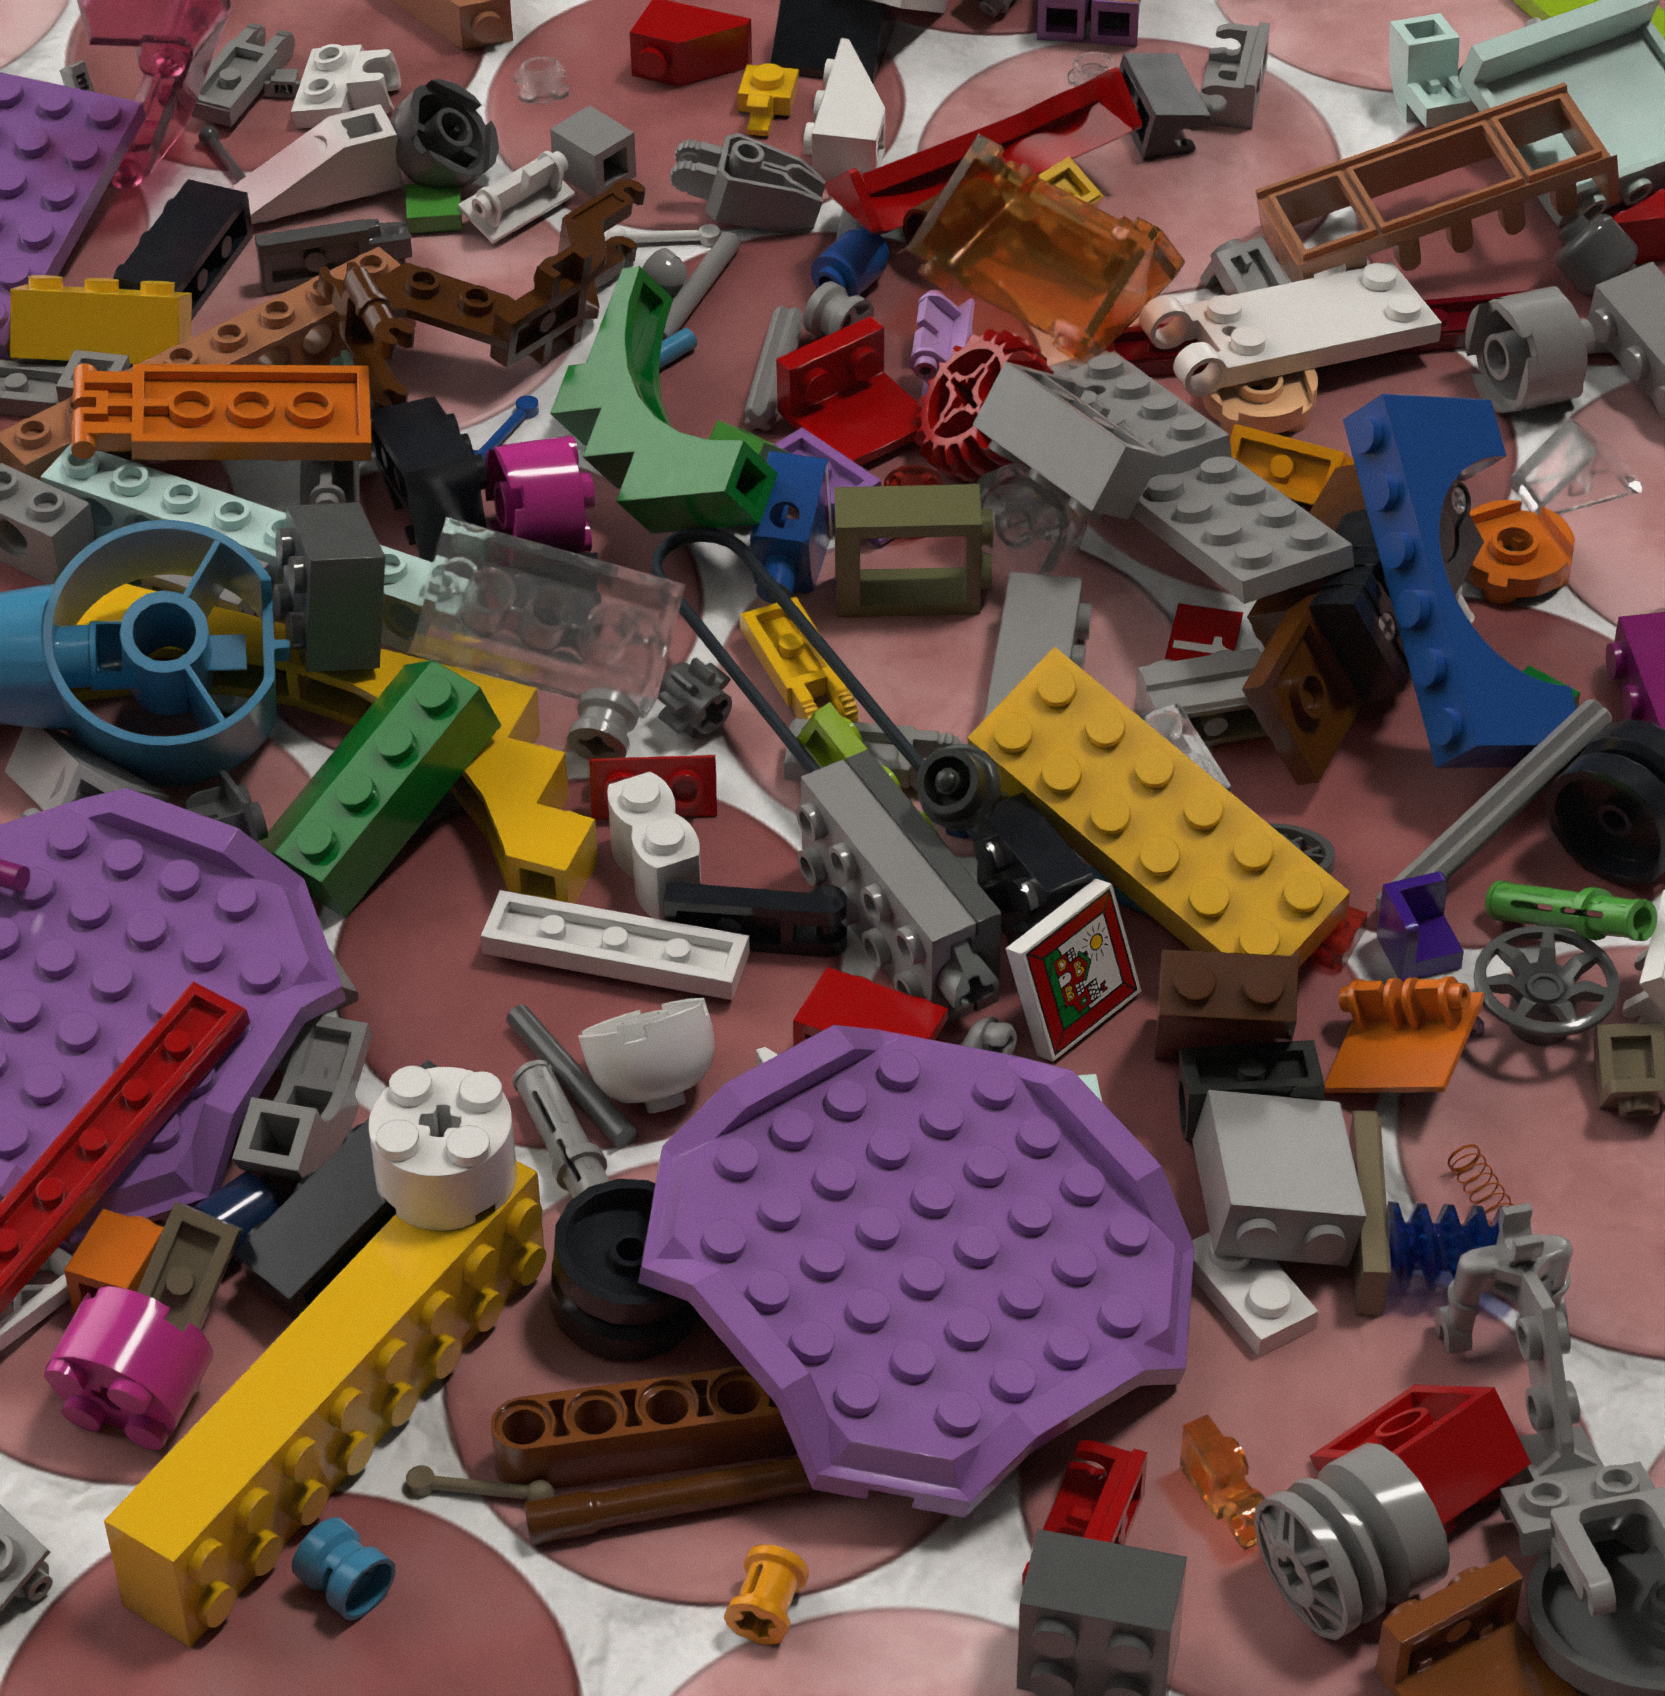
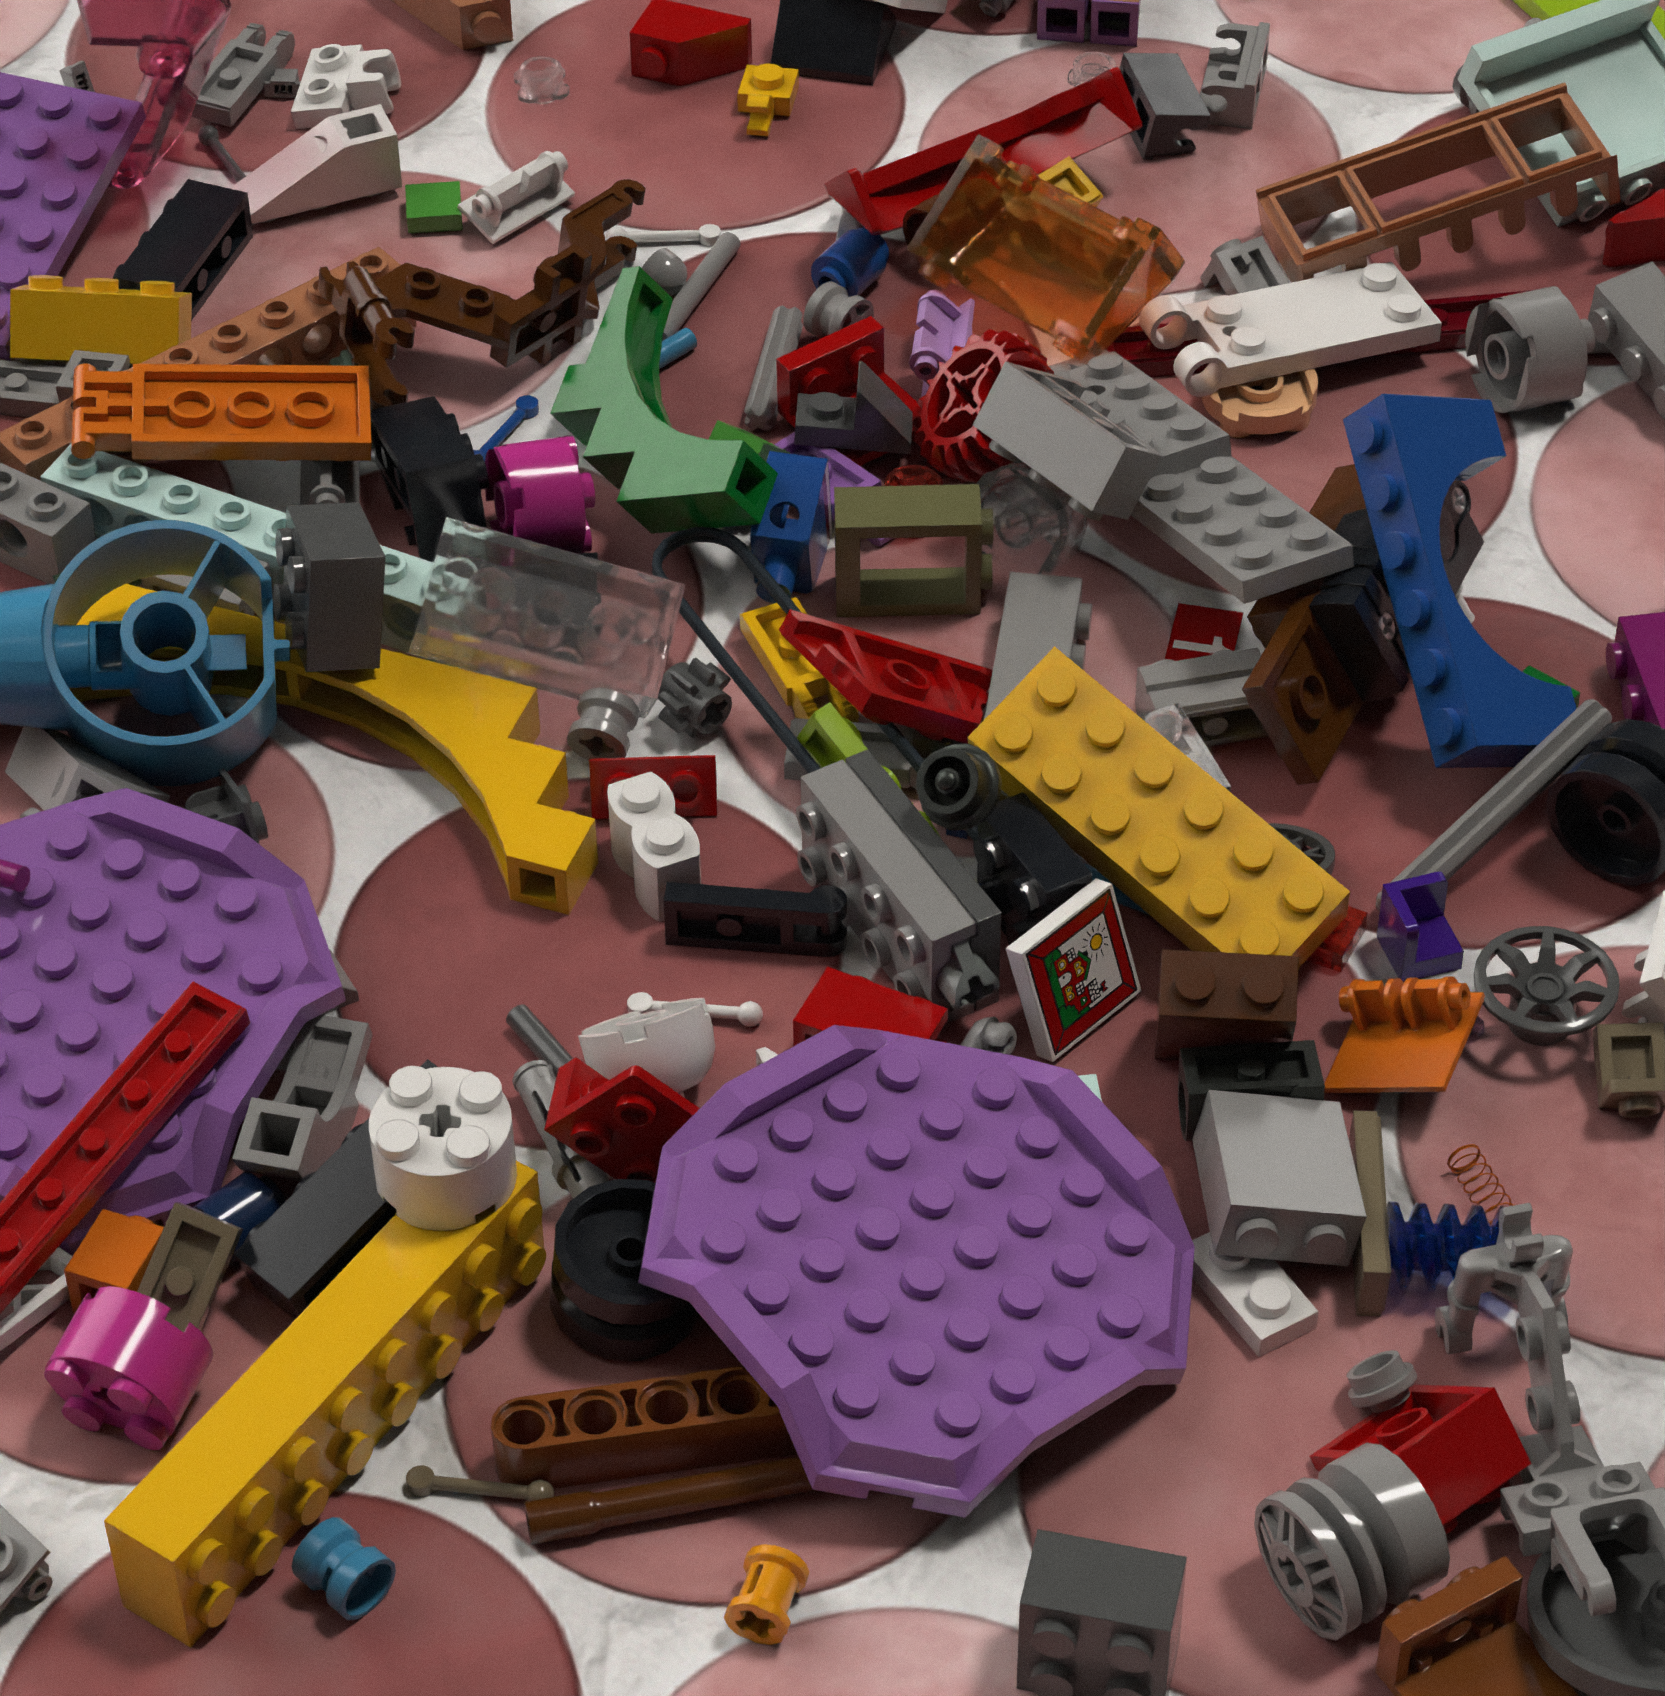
(297, 254): dark grey hinge -> none
(382, 782): green slope -> none
(443, 136): dark grey cylinder -> none
(596, 150): light grey brick -> none
(615, 944): white plate -> none
(616, 1120): none -> red bracket
(748, 1013): none -> white hinge
(749, 183): light grey hinge -> none
(846, 118): white slope -> none
(869, 422): none -> dark grey slope
(892, 678): none -> red wing
(1098, 1500): red hinge -> none
(1217, 1473): clear orange plate -> none
(1286, 463): light orange hinge -> none
(1381, 1381): none -> light grey plate
(1426, 71): light aqua brick -> none
(1541, 558): orange plate -> none
(1573, 472): clear slope -> none
(1594, 251): dark grey head -> none
(1621, 916): bright green pin -> none

